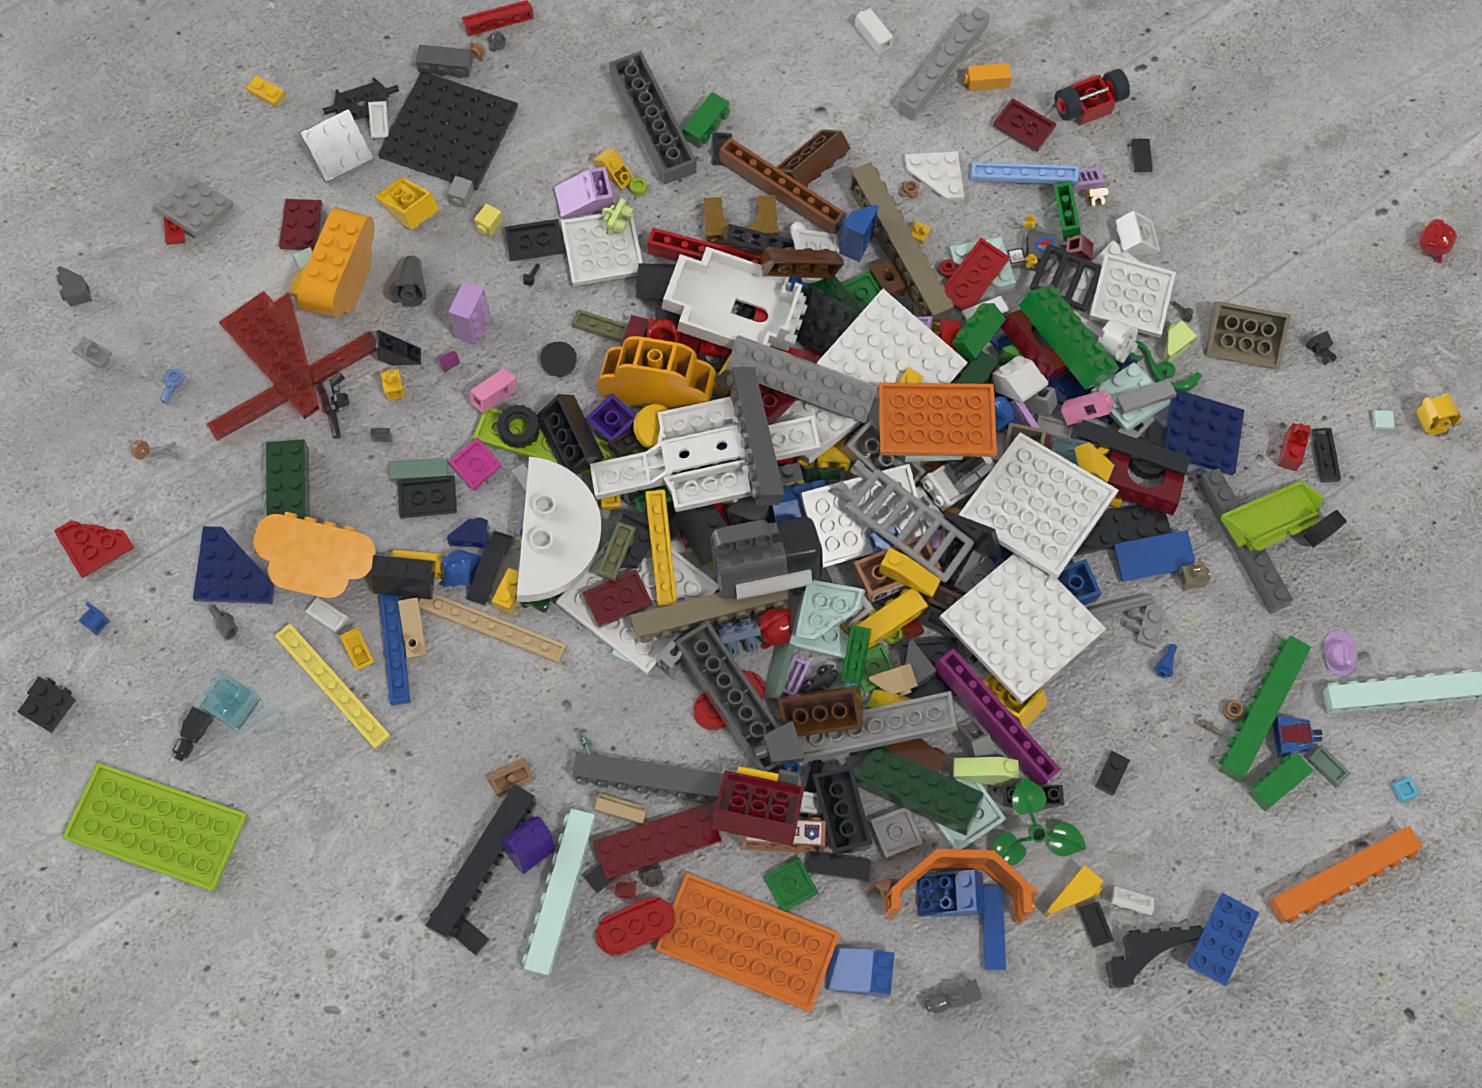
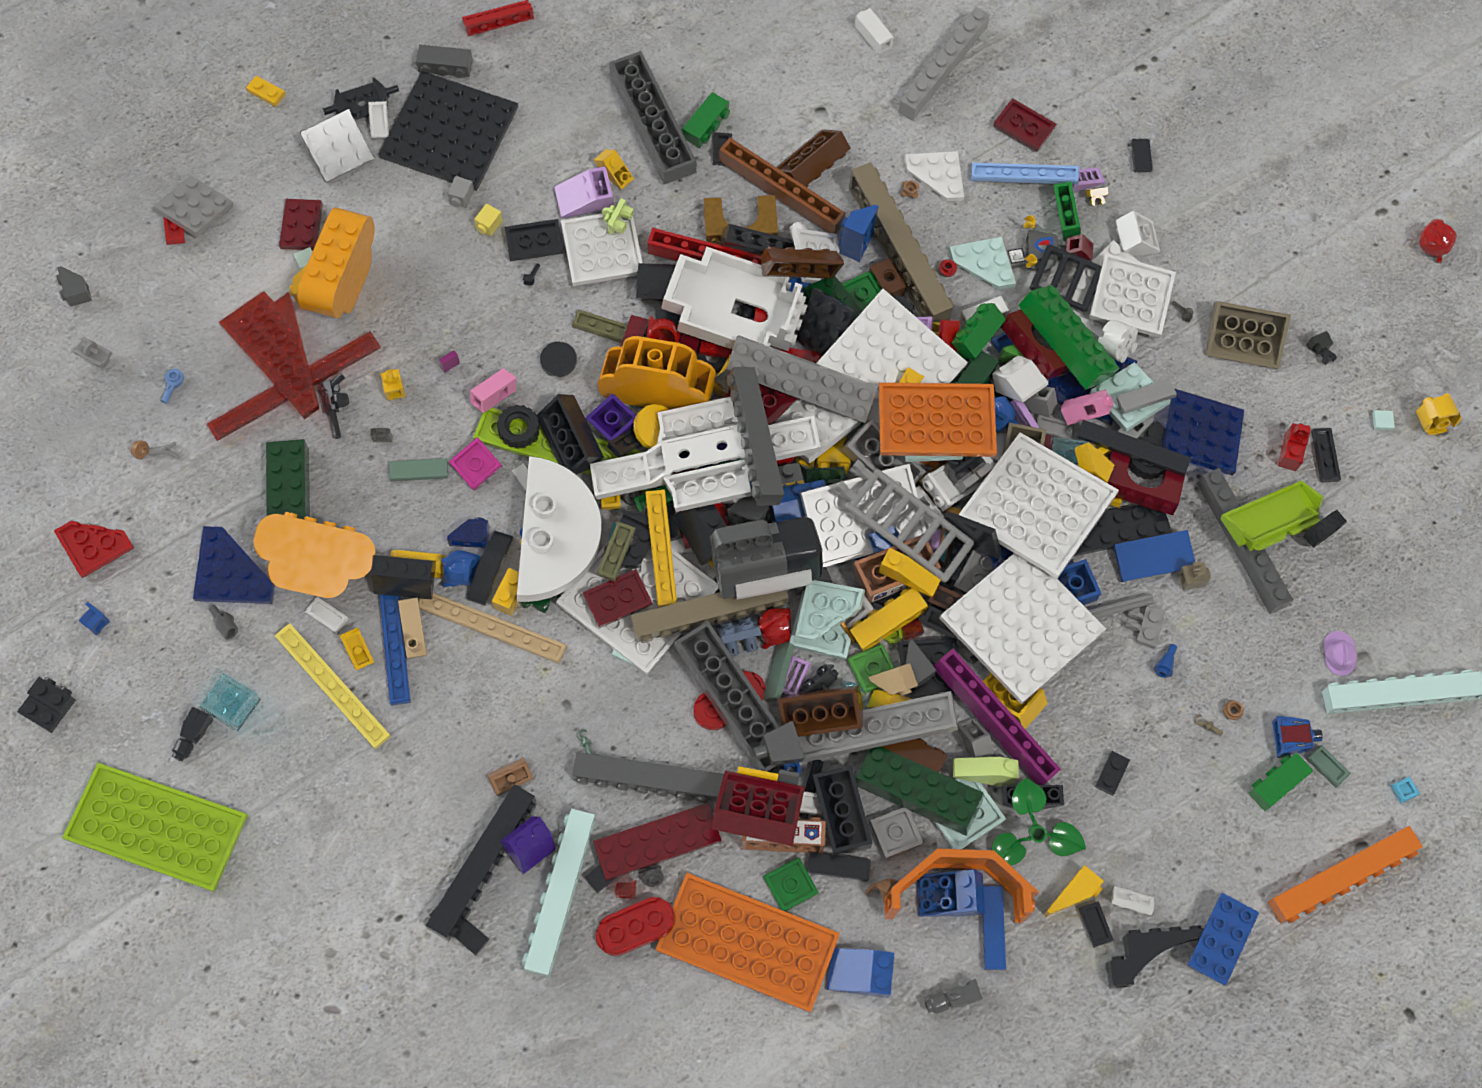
(396, 351): black slope -> none
(407, 202): yellow slope -> none
(409, 283): dark grey cone -> none
(427, 497): black tile -> none
(469, 313): lavender brick -> none
(477, 50): medium nougat plate -> none
(497, 41): dark grey plate -> none
(621, 809): tan piece -> none
(638, 186): lime tile -> none
(667, 660): light grey hinge -> none
(856, 654): green tile -> none
(920, 231): yellow tile -> none
(975, 274): red tile -> none
(988, 76): light orange brick -> none
(1092, 97): brick -> none
(1169, 368): green plant -> none
(1177, 340): yellowish green slope -> none
(1264, 708): green brick -> none

